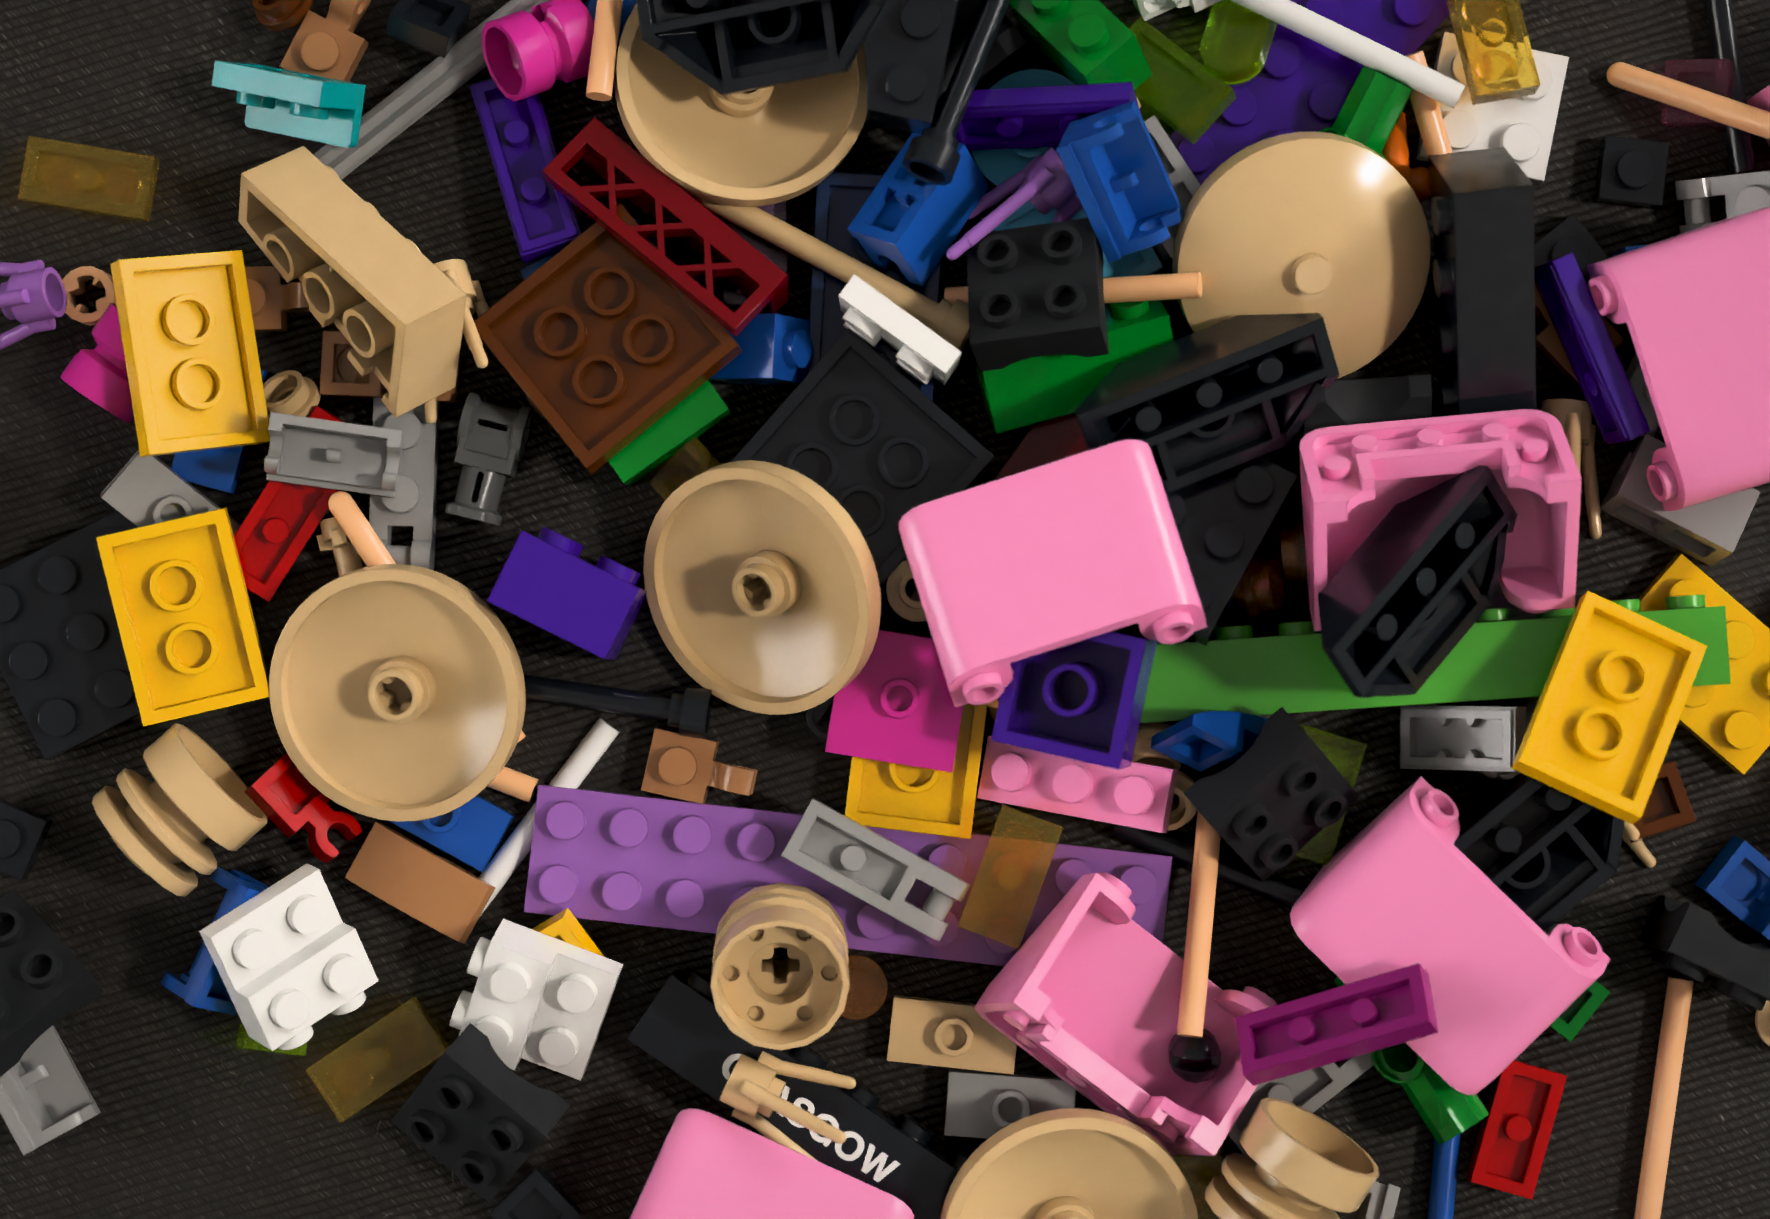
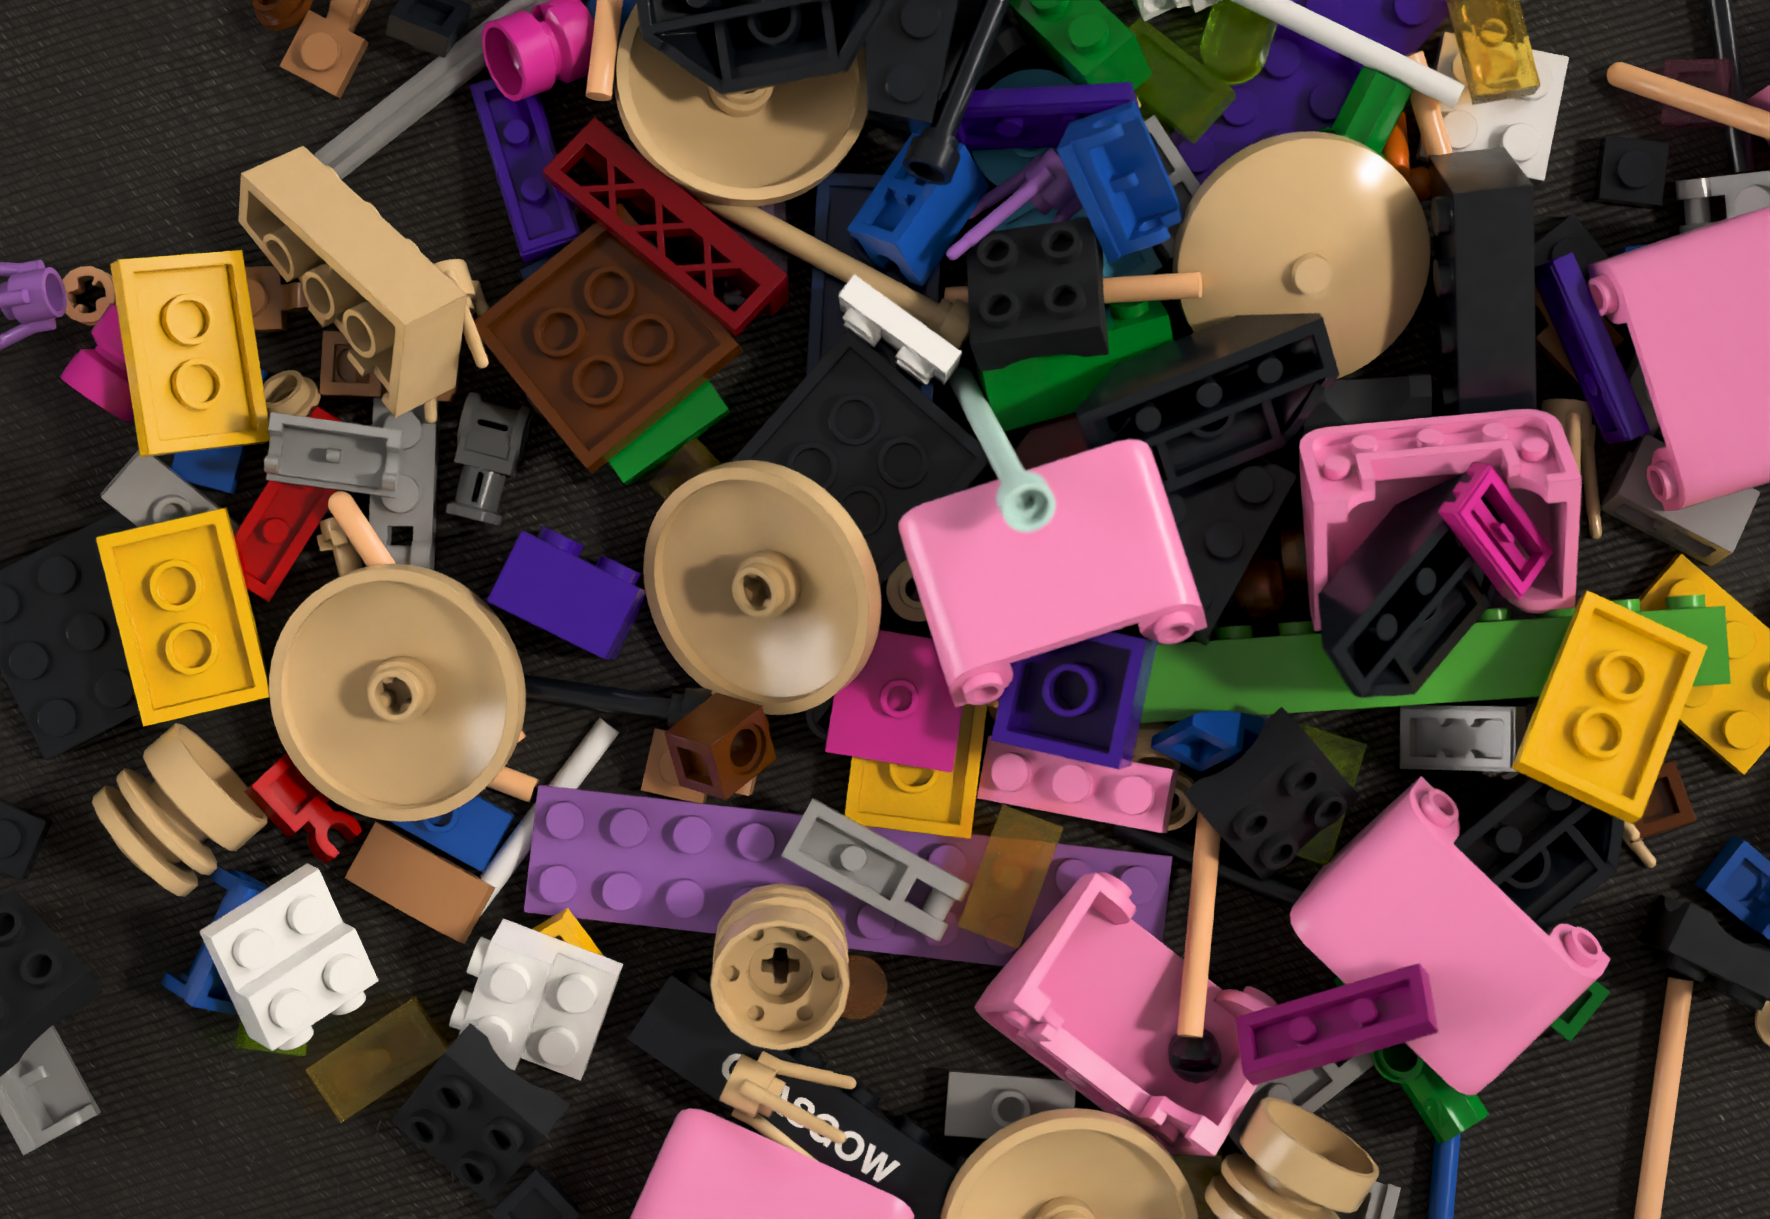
(88, 179): clear yellow plate -> none
(294, 102): teal bracket -> none
(720, 745): none -> reddish brown brick
(774, 352): blue brick -> none
(947, 1036): tan plate -> none
(1023, 495): none -> light aqua piece
(1491, 541): none -> dark pink tile
(1517, 1128): red plate -> none

